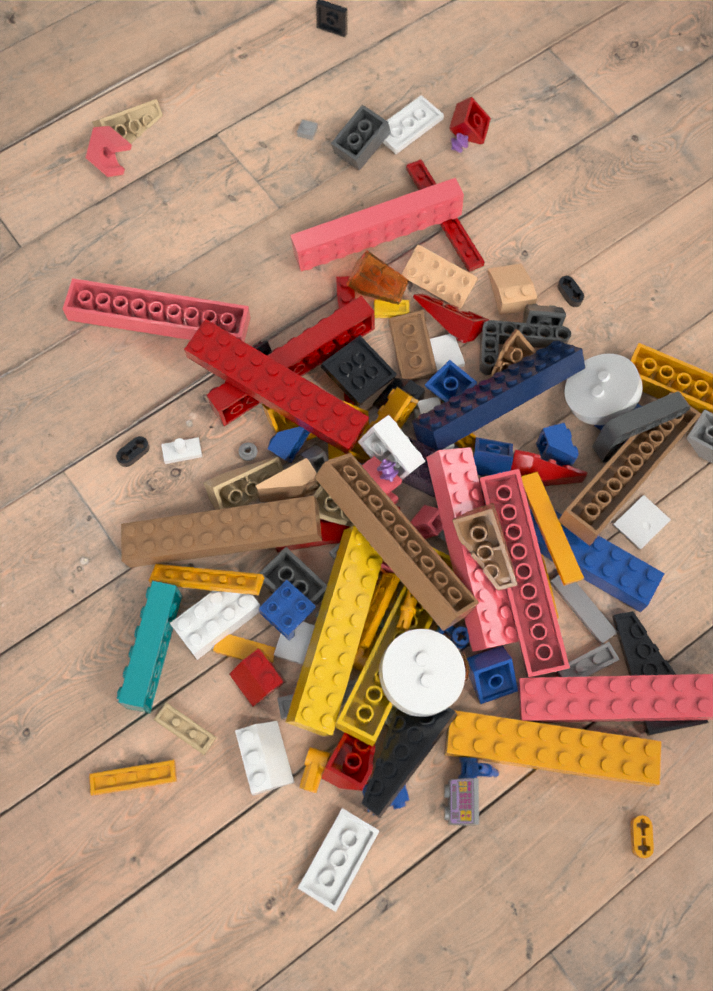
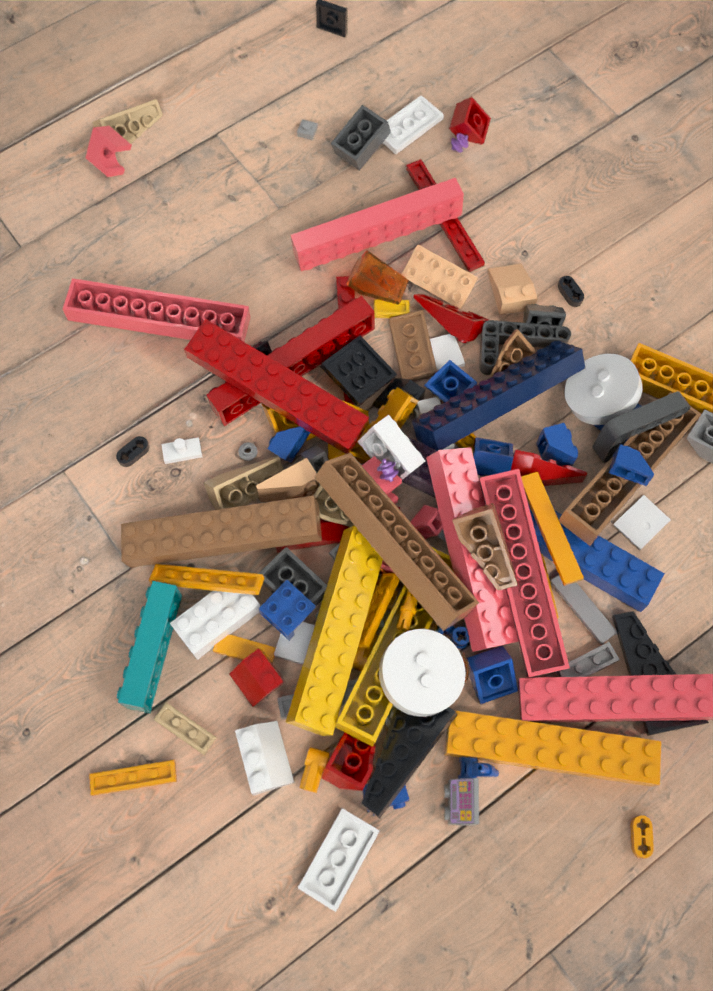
(630, 465): none -> blue slope

